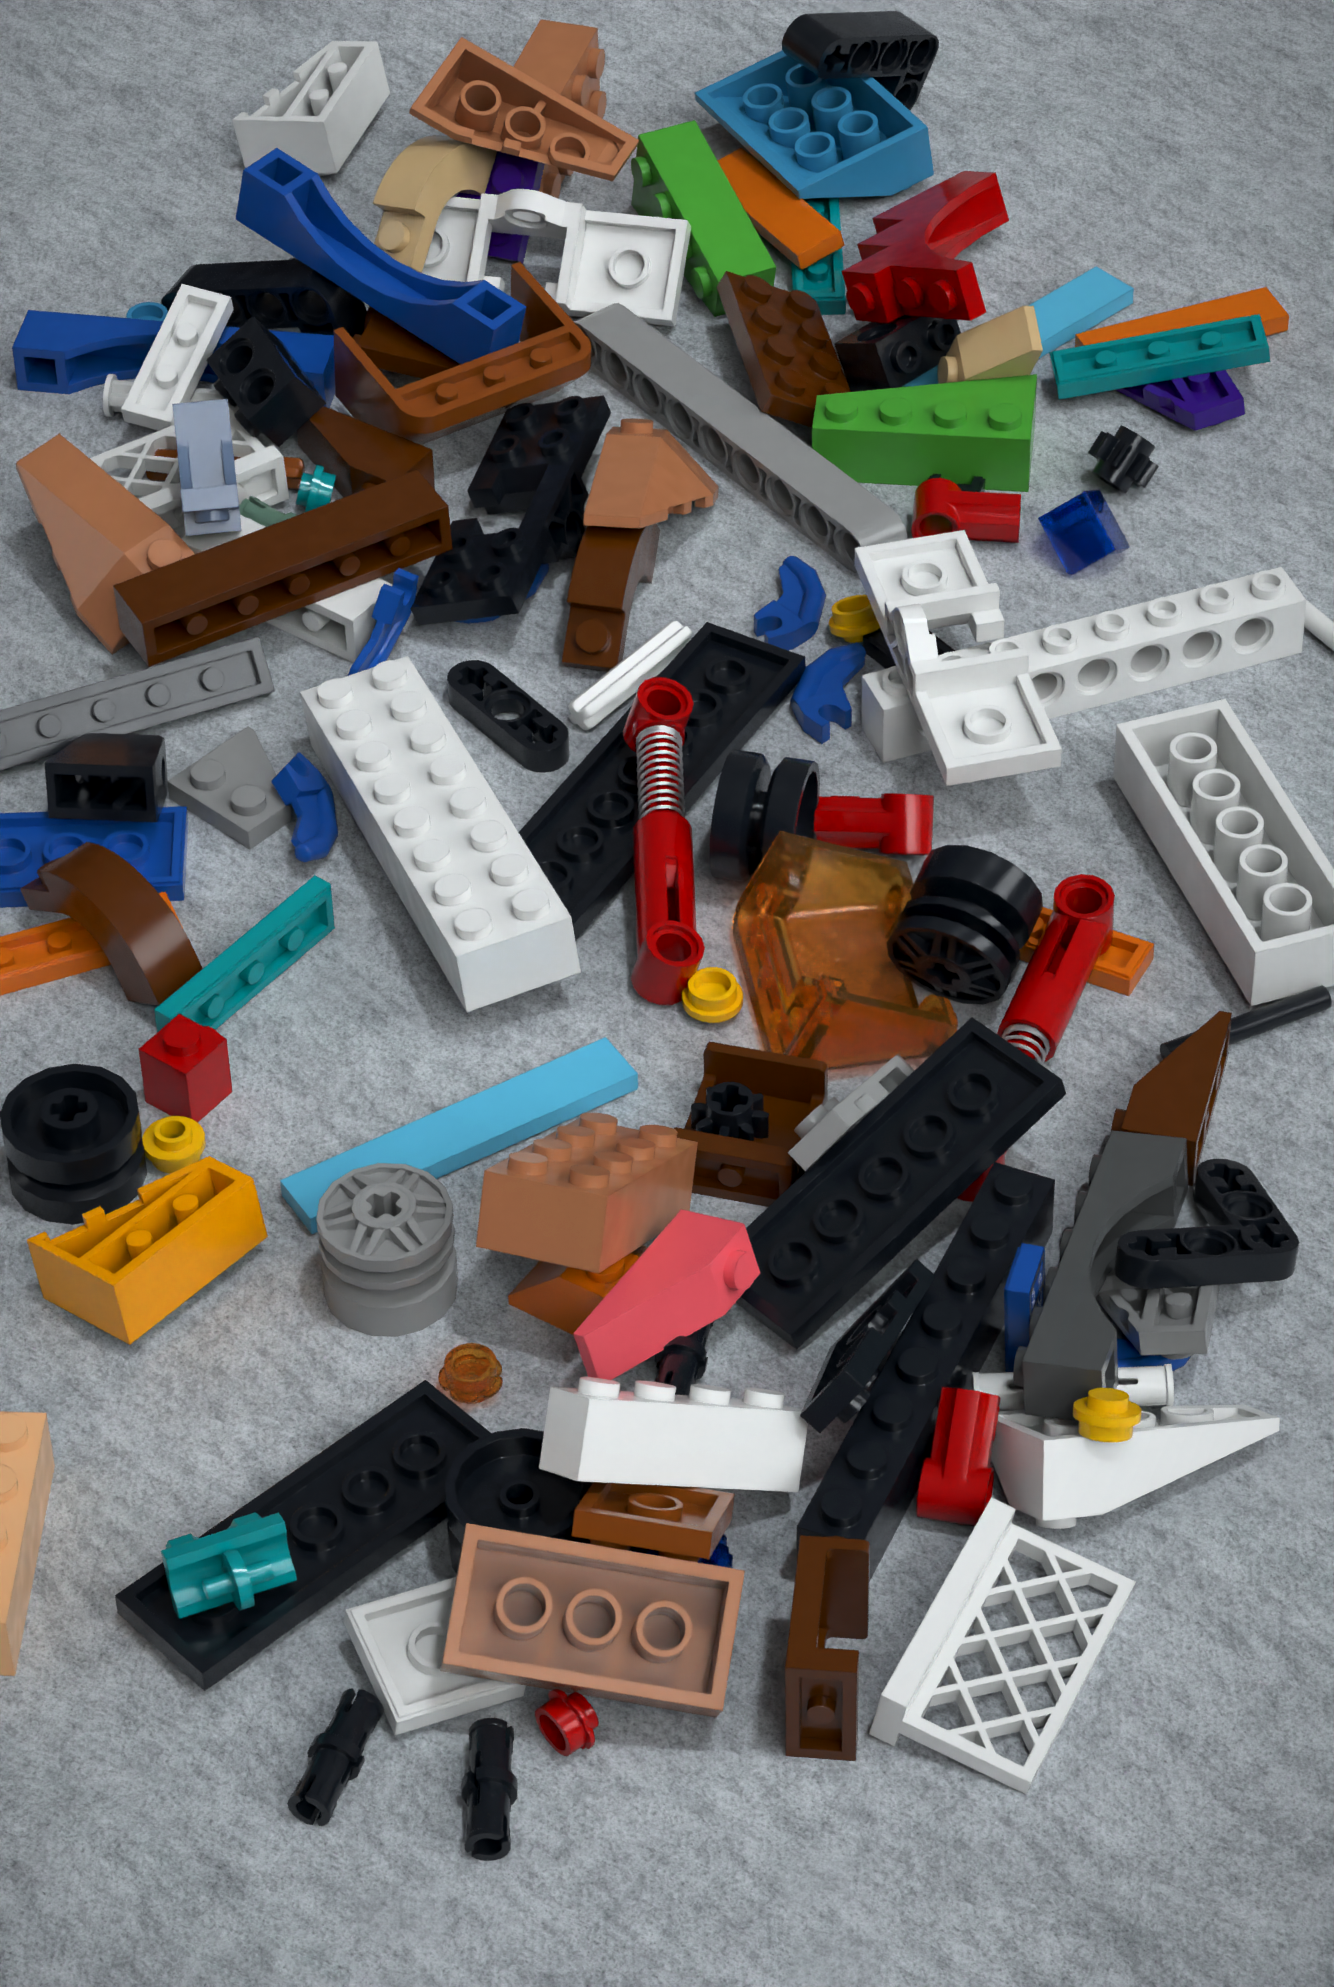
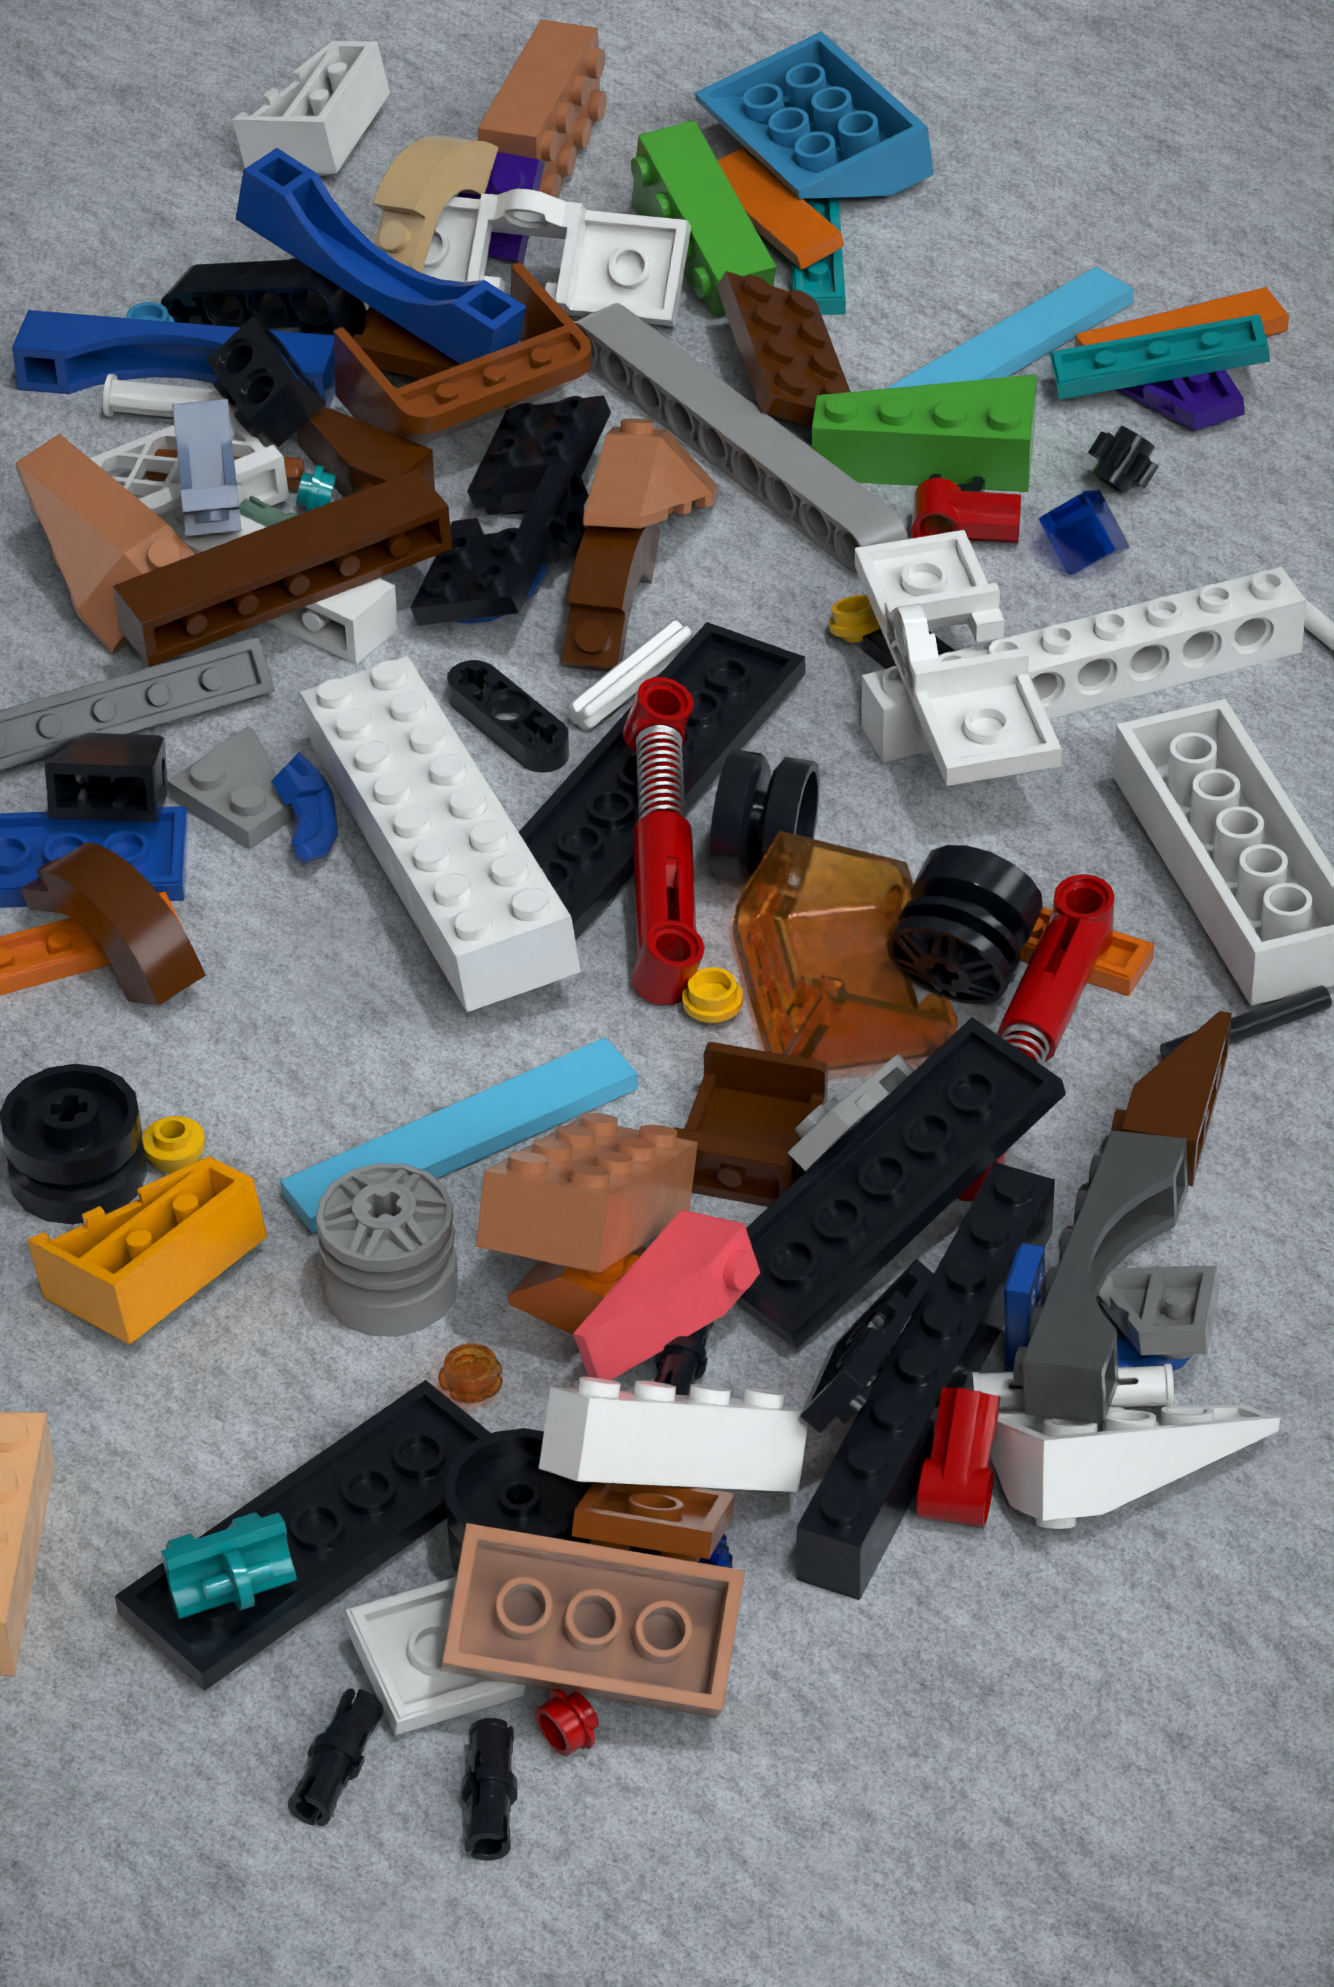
(177, 357): white plate -> none
(185, 1069): red brick -> none
(254, 958): teal tile -> none
(392, 614): blue piece -> none
(505, 110): nougat wedge -> none
(731, 1112): black gear -> none
(799, 609): blue piece -> none
(820, 691): blue piece -> none
(823, 1681): reddish brown panel -> none
(865, 45): black beam -> none
(890, 823): red piece -> none
(894, 351): black brick -> none
(912, 256): red arch -> none
(945, 1636): white fence -> none
(994, 349): tan slope -> none
(1106, 1415): yellow plate -> none
(1242, 1245): black beam -> none

